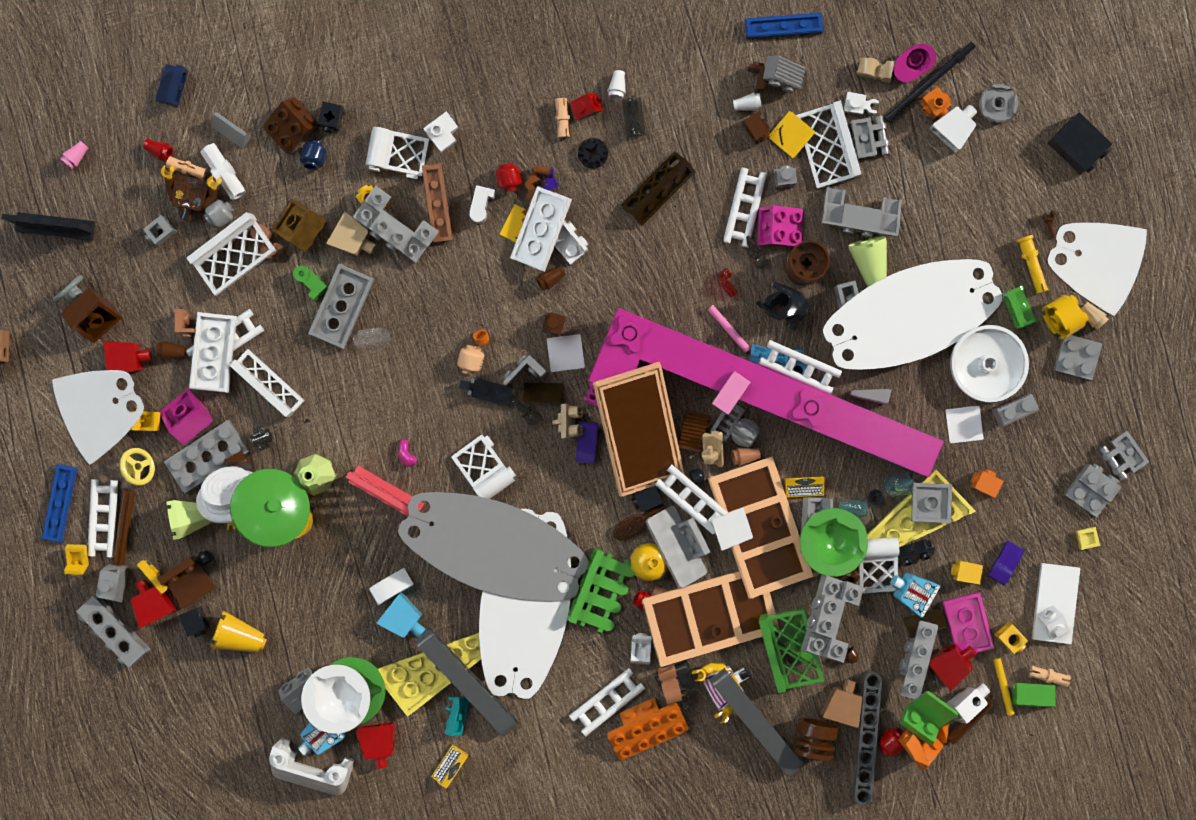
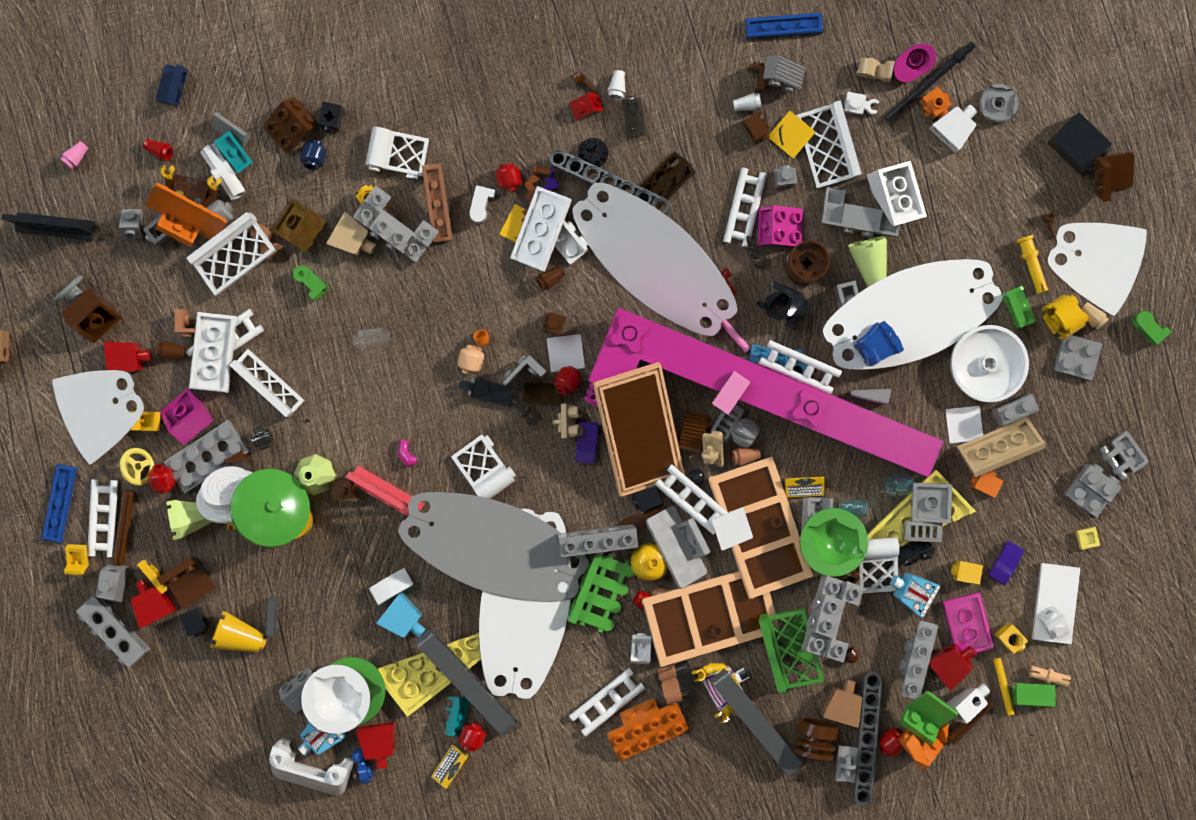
(131, 224): none -> light grey bracket
(161, 478): none -> red head
(182, 217): none -> orange bracket
(187, 168): light nougat pin -> none
(205, 557): black hinge -> none
(233, 152): none -> teal plate
(272, 616): none -> dark grey tile
(335, 294): light grey plate -> none
(342, 490): none -> reddish brown bracket
(365, 772): none -> blue plate
(441, 131): white brick -> none
(472, 737): none -> red head
(562, 118): light nougat pin -> none
(567, 380): none -> red head
(579, 77): none -> reddish brown hand
(597, 540): none -> light grey brick
(603, 177): none -> dark grey beam
(654, 259): none -> white piece
(846, 763): none -> light grey hips
(864, 139): light grey plate -> none
(871, 496): black hinge -> none
(878, 344): none -> blue piece
(897, 193): none -> white slope
(907, 531): none -> light grey slope
(932, 616): dark brown slope -> none
(1001, 447): none -> tan plate
(1113, 173): none -> reddish brown bracket
(1148, 328): none -> bright green leg

